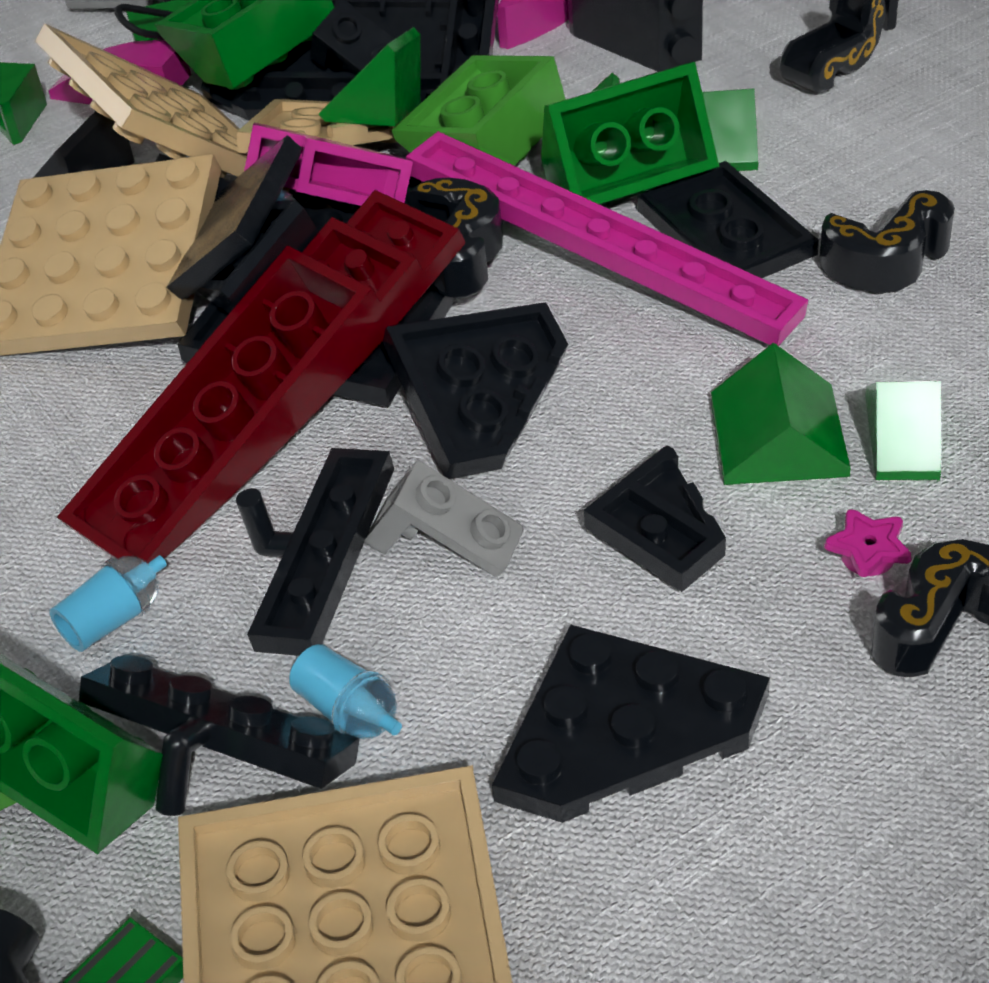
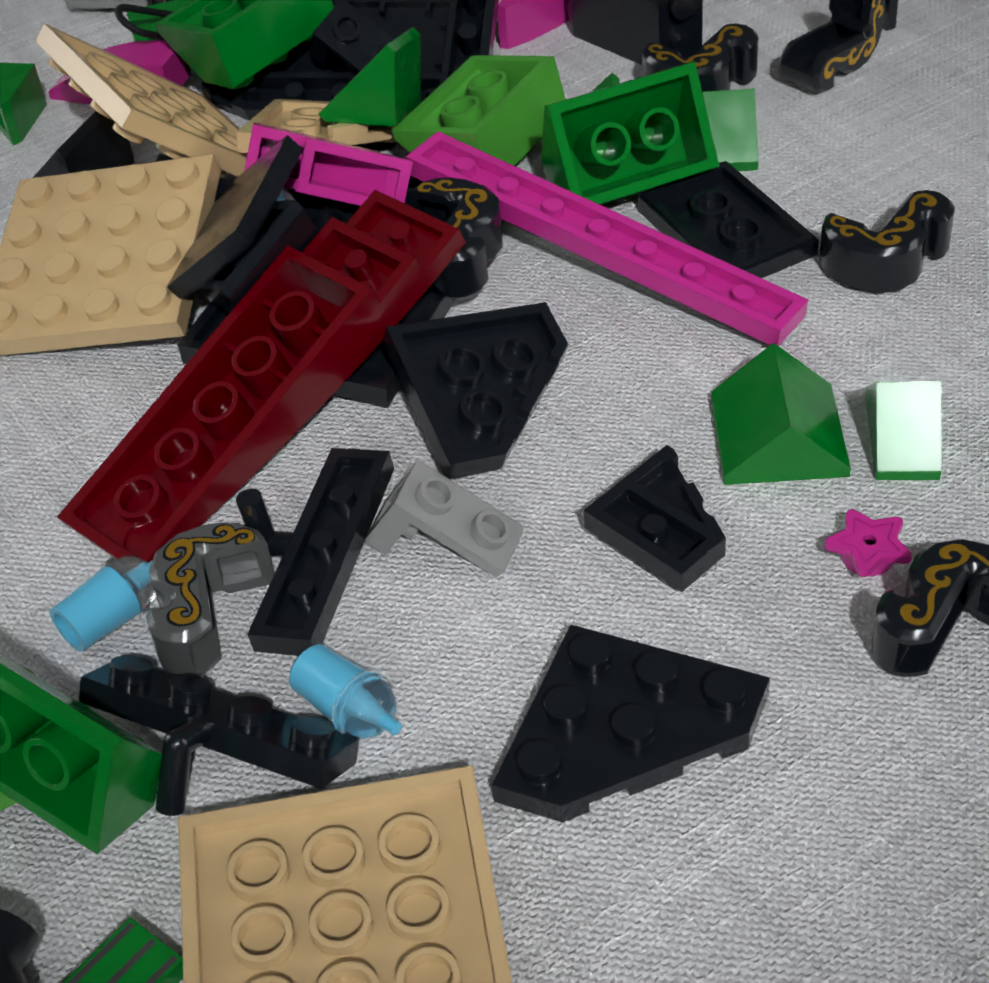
(183, 578): none -> dark grey animal
(722, 59): none -> black animal

